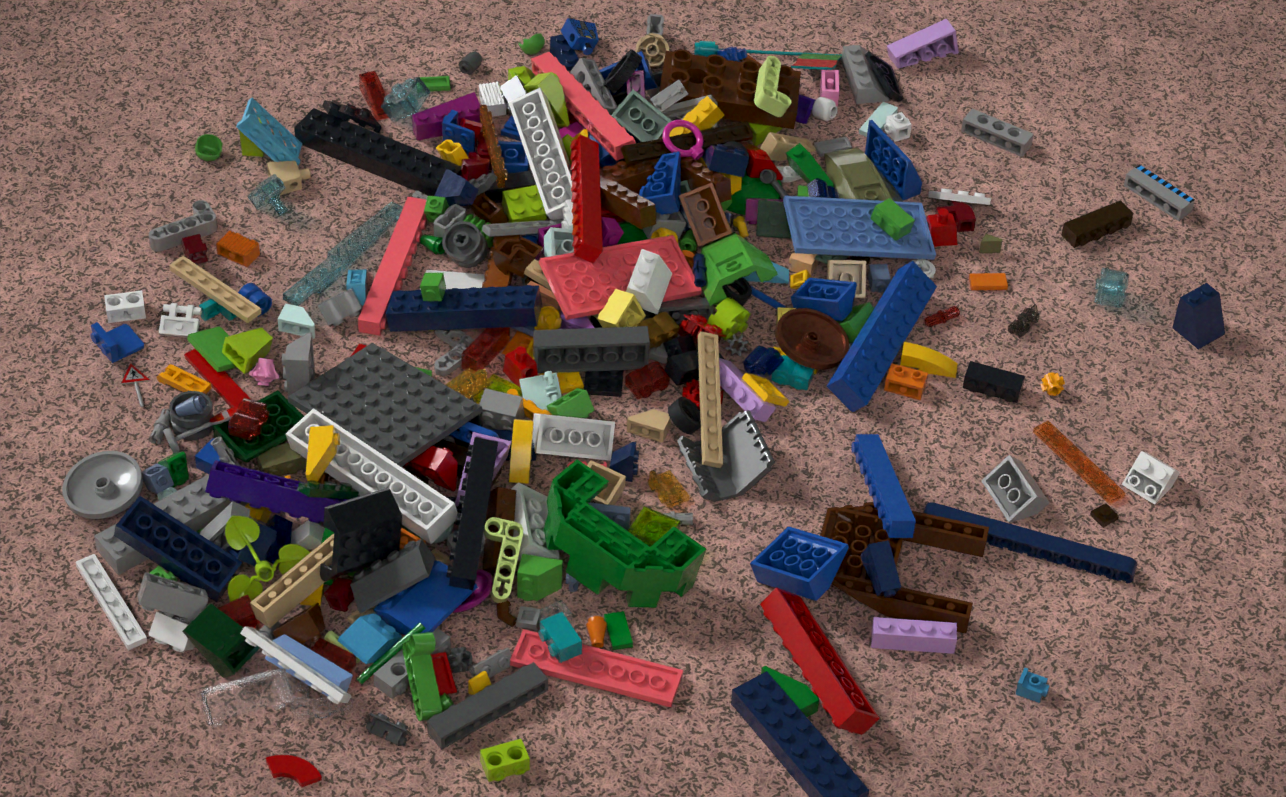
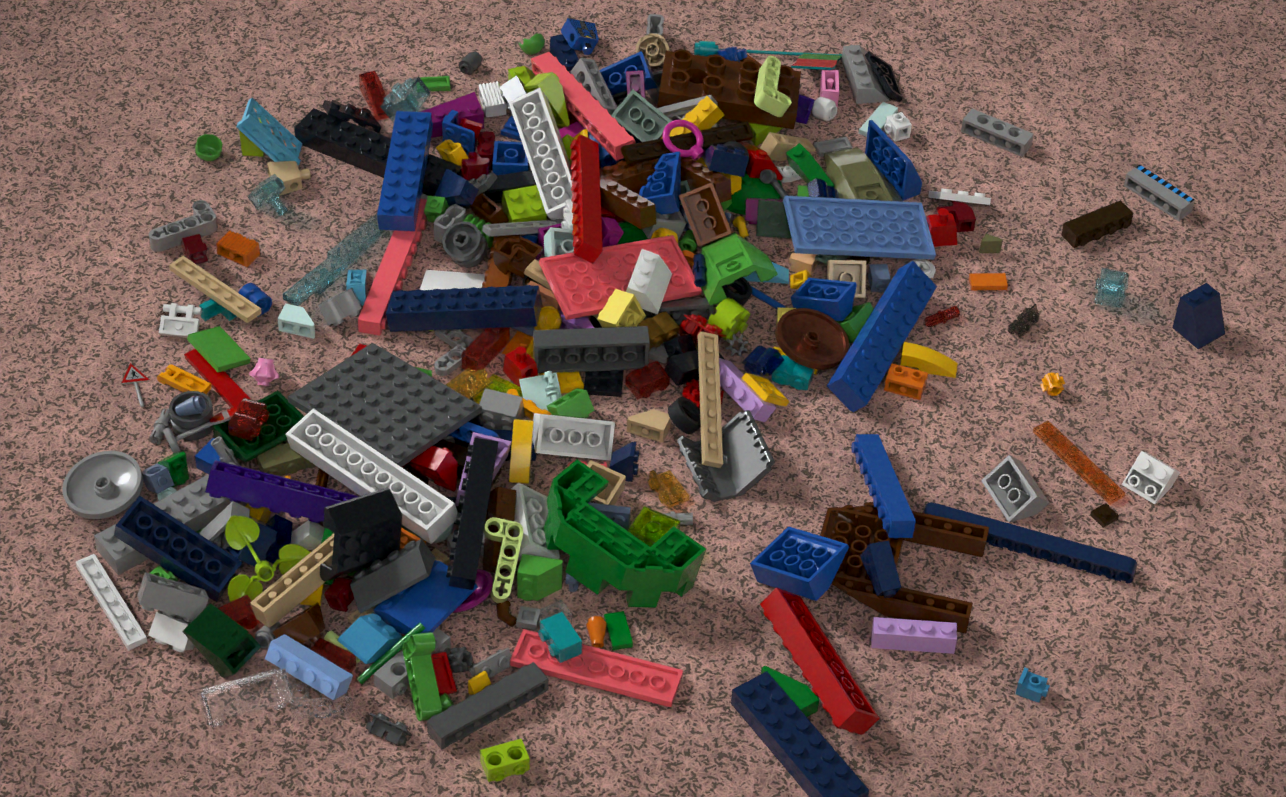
(117, 342): blue bracket -> none
(125, 306): white brick -> none
(247, 347): lime slope -> none
(293, 767): red tile -> none
(298, 364): light grey slope -> none
(301, 669): white plate -> none
(321, 450): yellow slope -> none
(328, 490): dark green plate -> none
(405, 171): none -> blue brick
(432, 243): green cone -> none
(433, 286): bright green brick -> none
(492, 141): clear orange plate -> none
(622, 71): black tyre -> none
(669, 96): light grey hinge -> none
(892, 219): bright green brick -> none
(923, 45): lavender wedge -> none
(993, 382): black brick -> none

